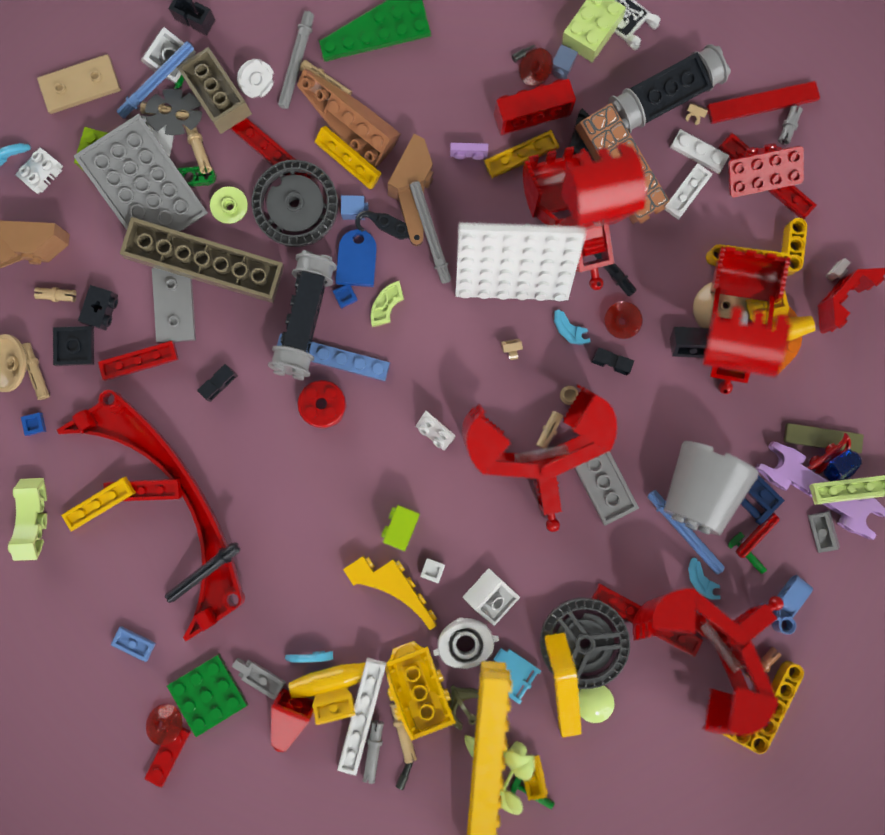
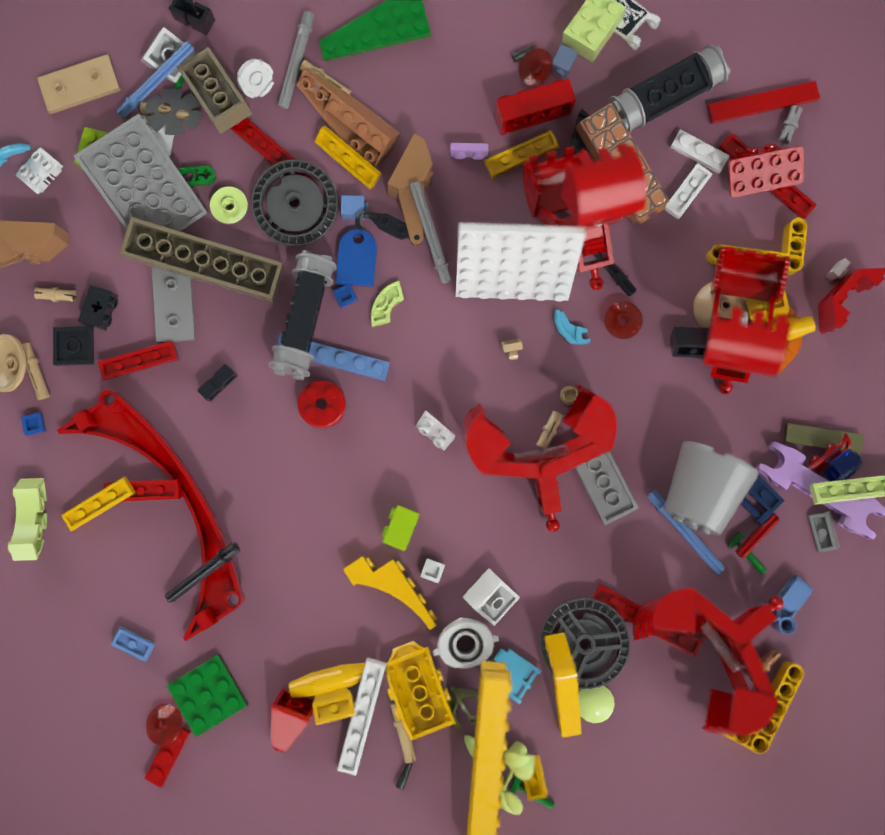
(195, 140): tan pin -> none
(259, 678): light grey hinge -> none
(318, 656): medium azure piece -> none
(373, 751): light grey pin -> none
(619, 363): black piece -> none
(697, 111): tan tile -> none
(700, 582): medium azure piece -> none

